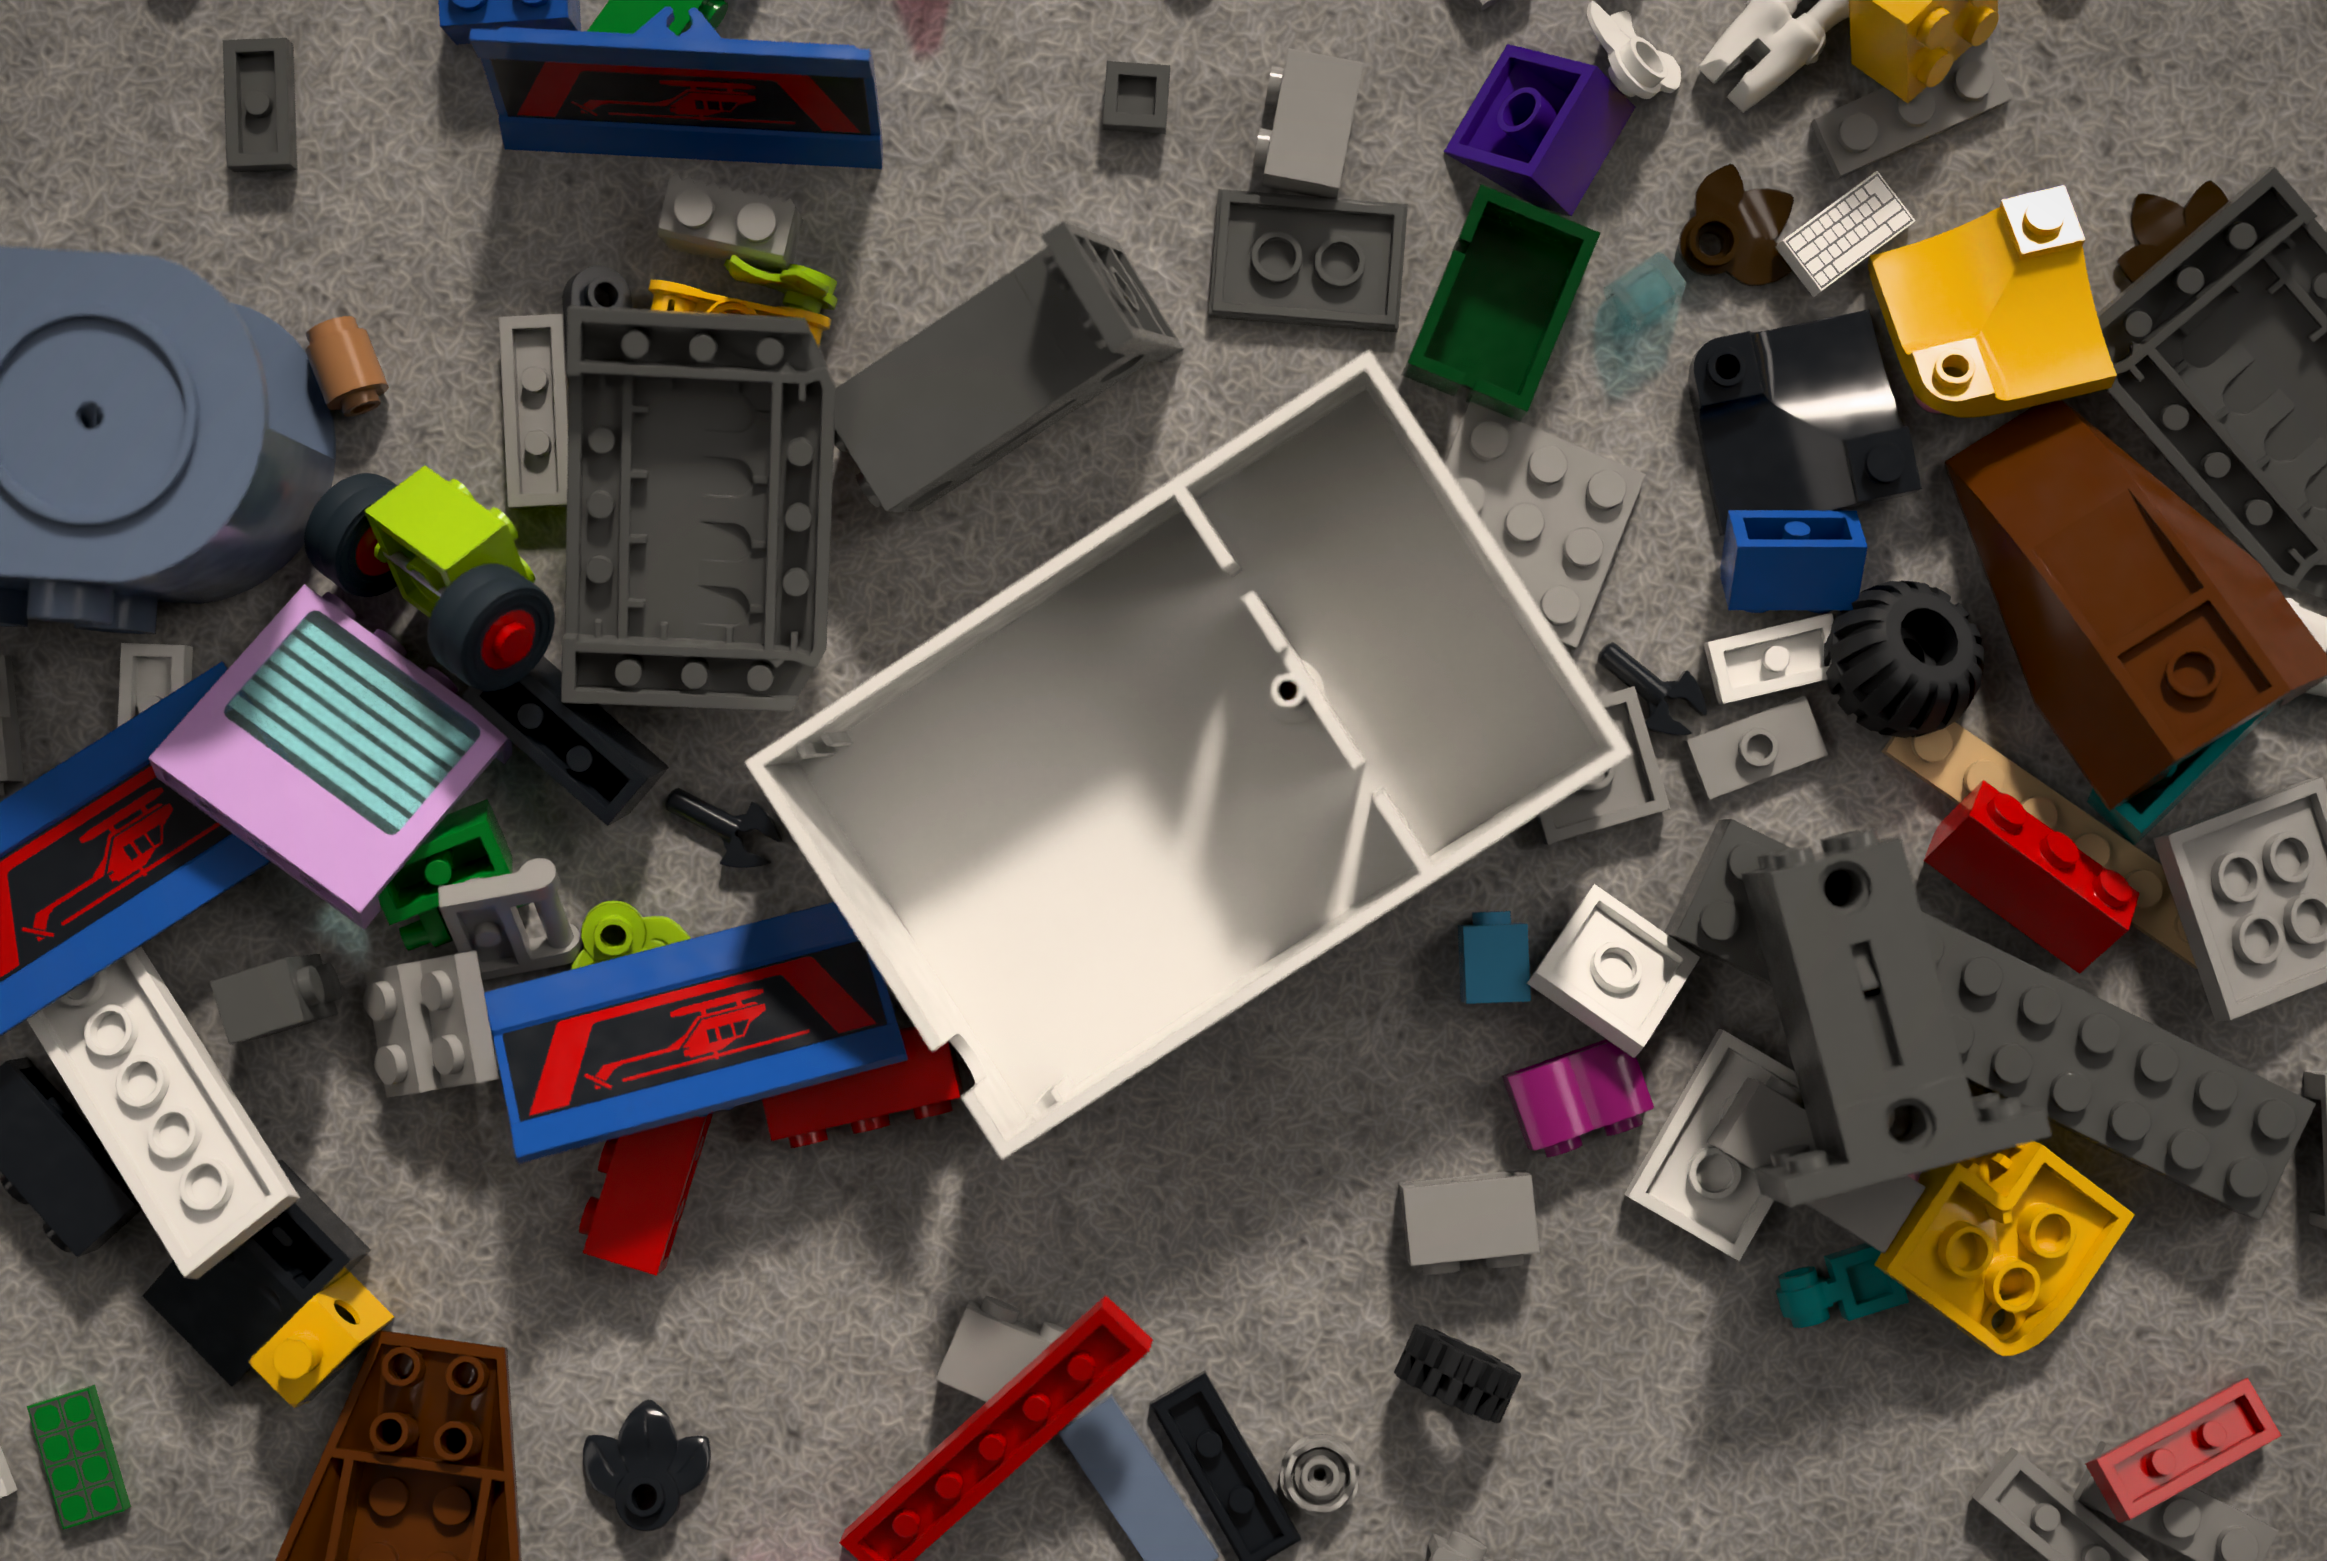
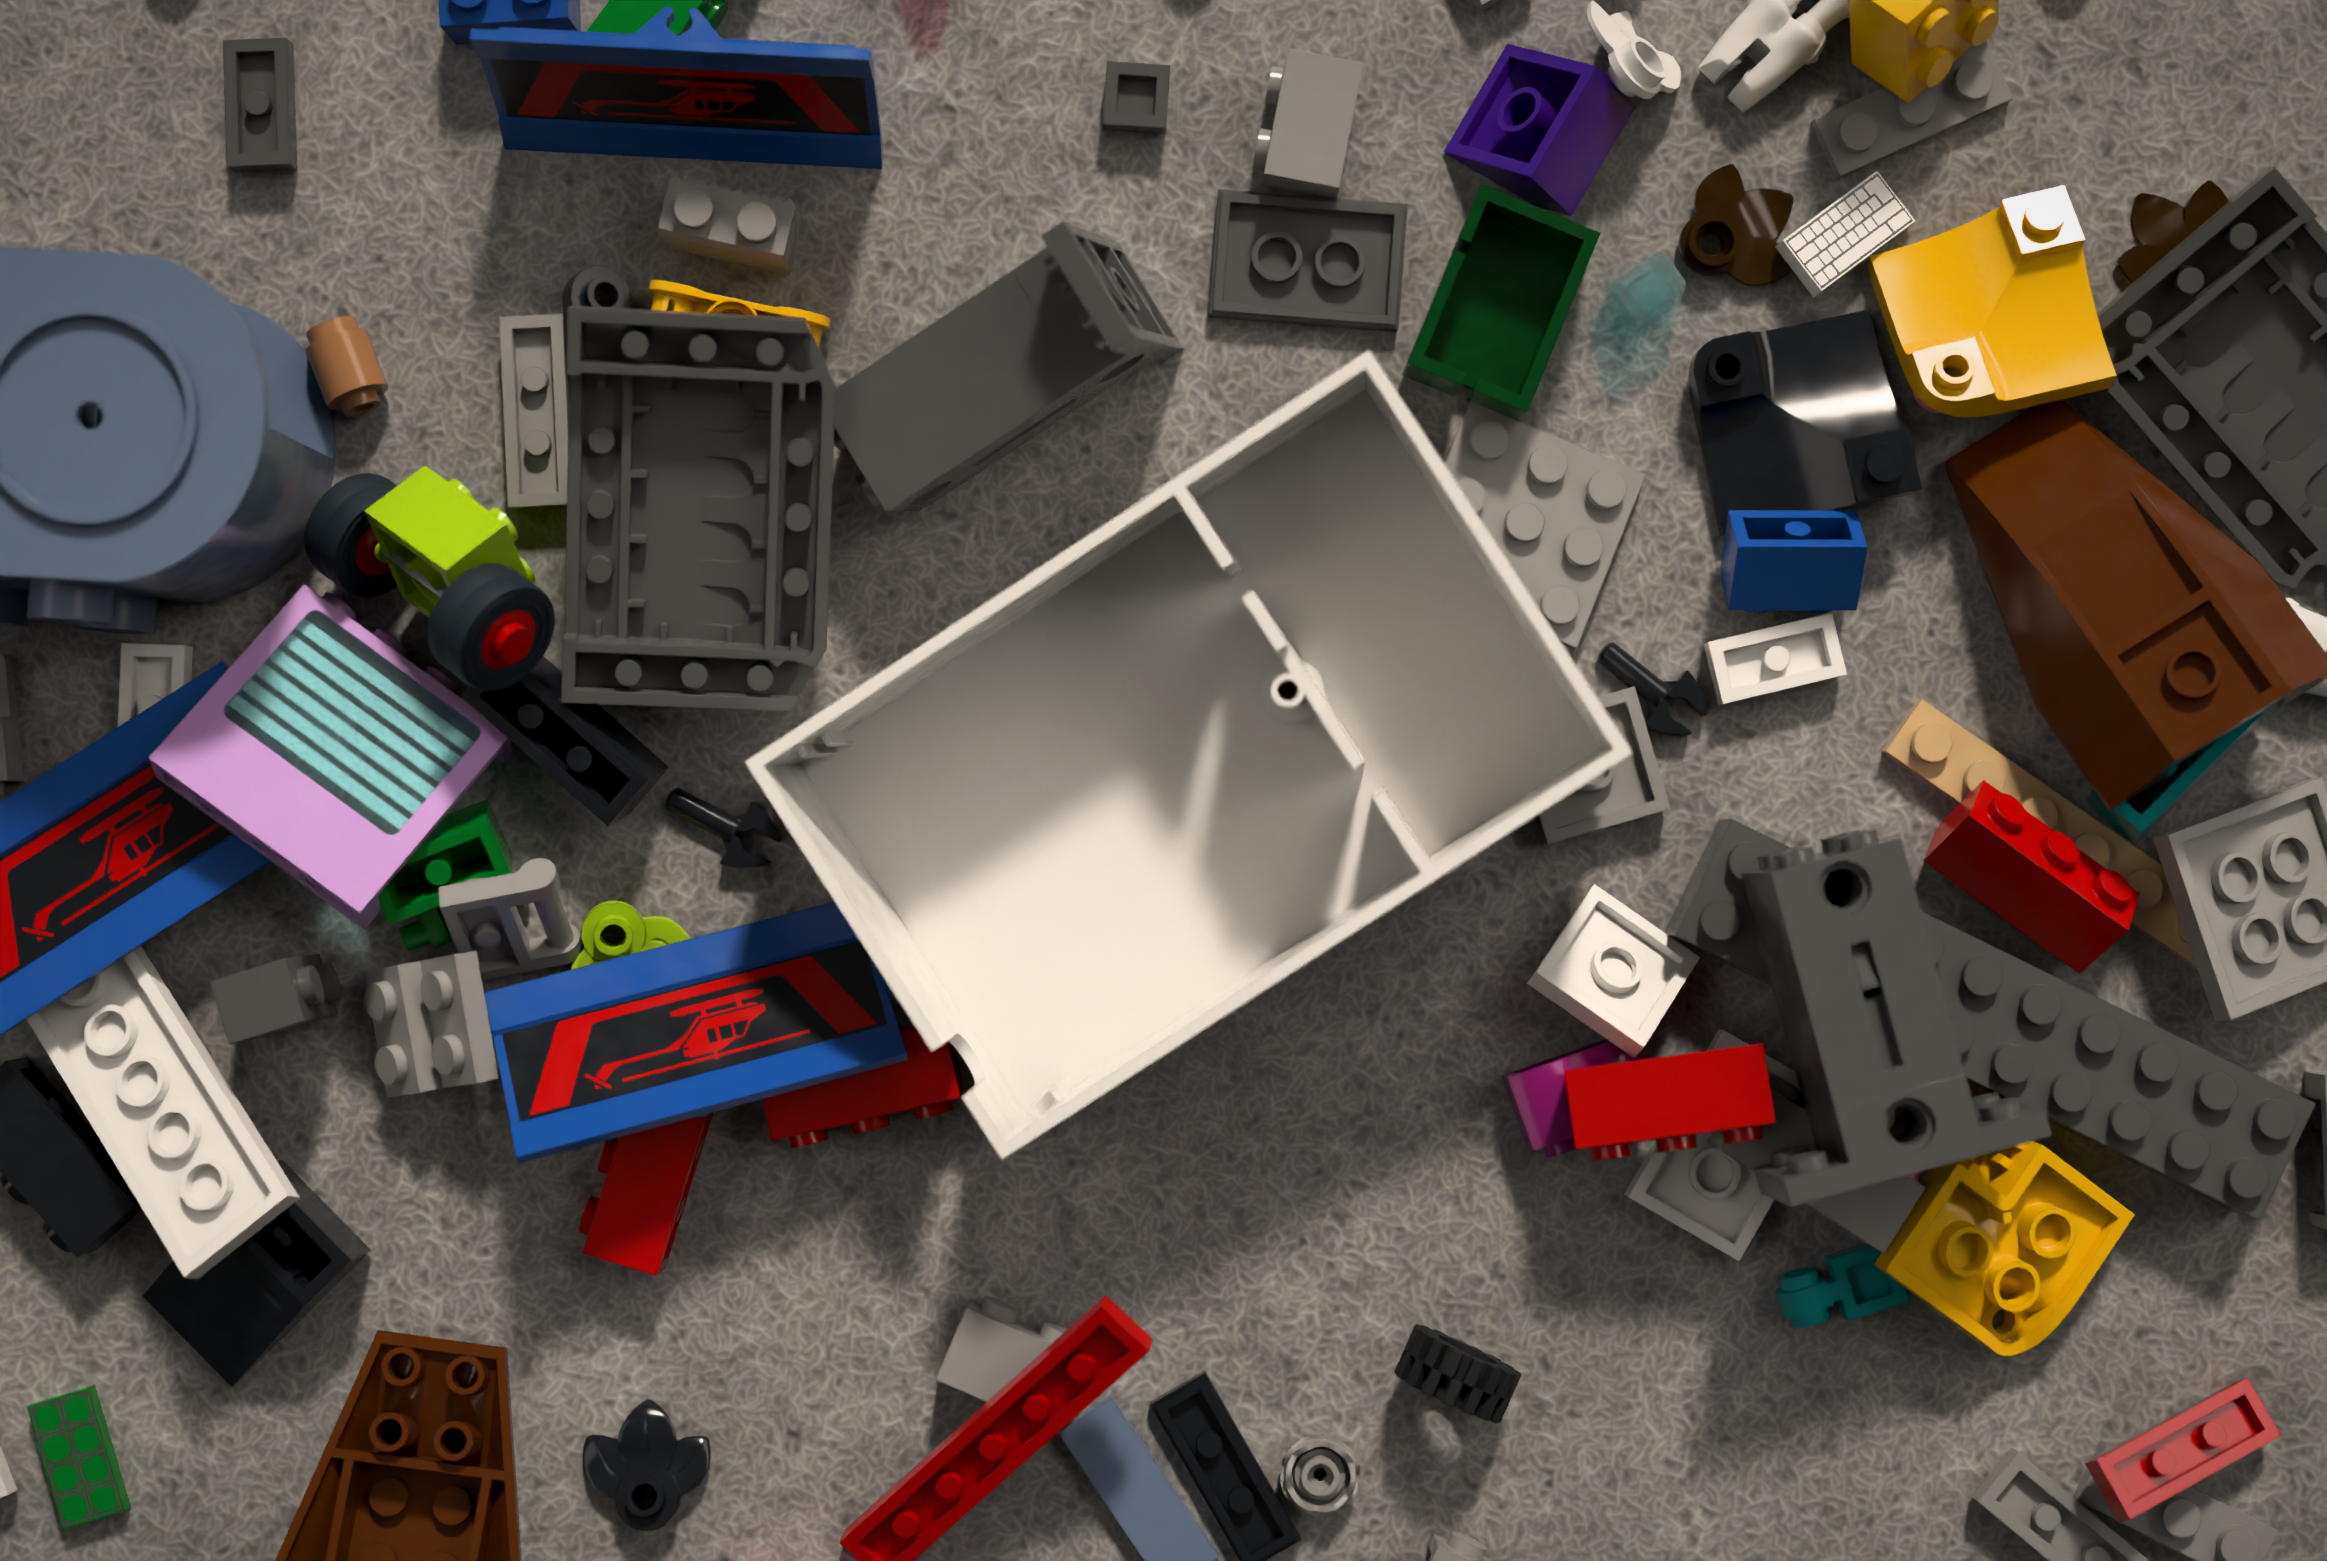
(319, 1341): yellow torso -> none
(802, 286): lime plate -> none
(1469, 1220): light grey brick -> none
(1493, 959): dark azure brick -> none
(1670, 1101): none -> red brick
(1755, 747): light grey plate -> none
(1904, 659): black wheel -> none

